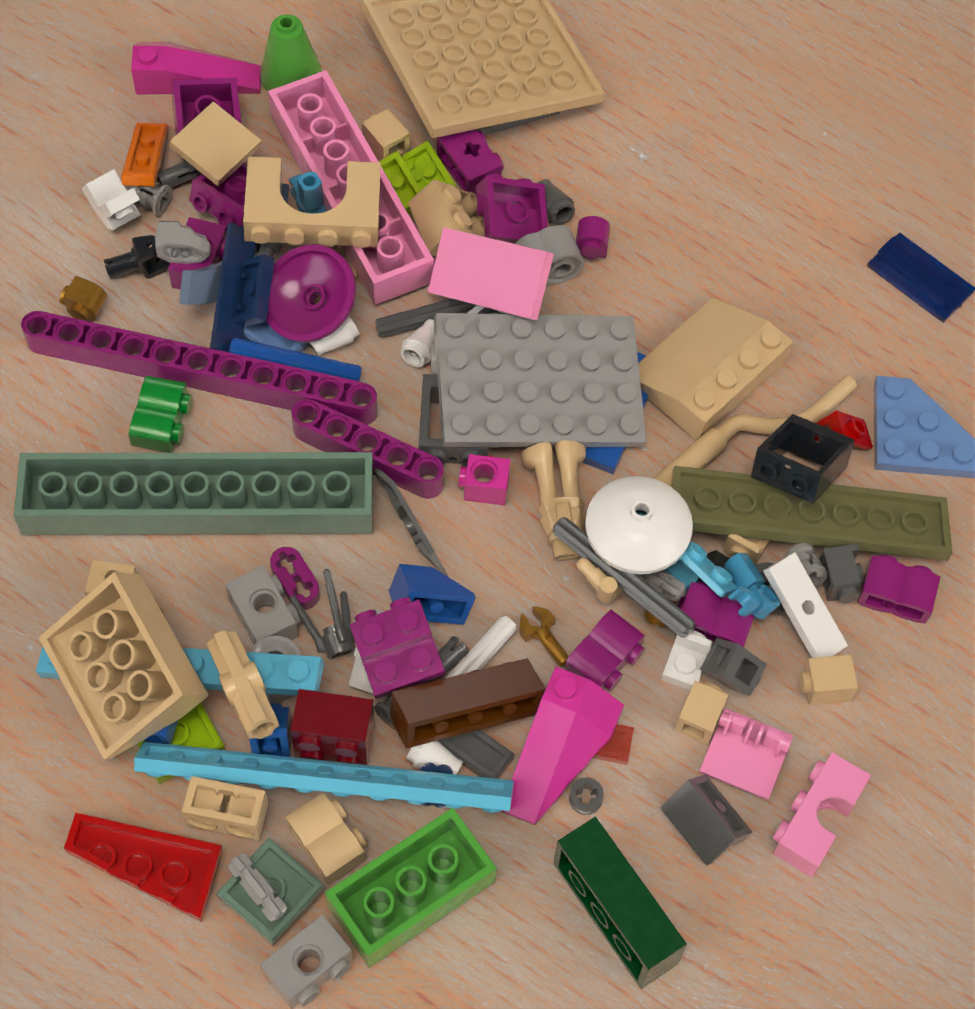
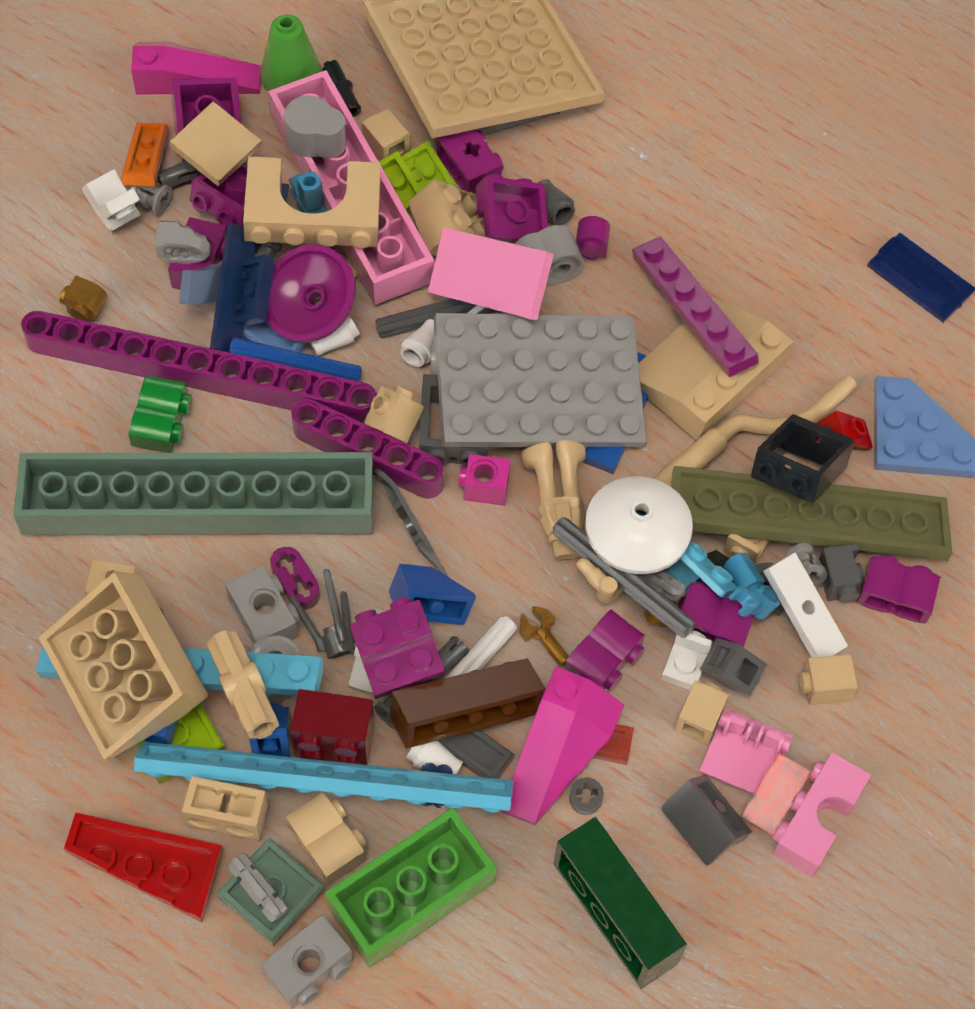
(140, 258): black piece -> none
(314, 128): none -> light grey piece
(343, 86): none -> black axle
(394, 413): none -> tan brick
(695, 306): none -> magenta plate
(775, 794): none -> clear red tile

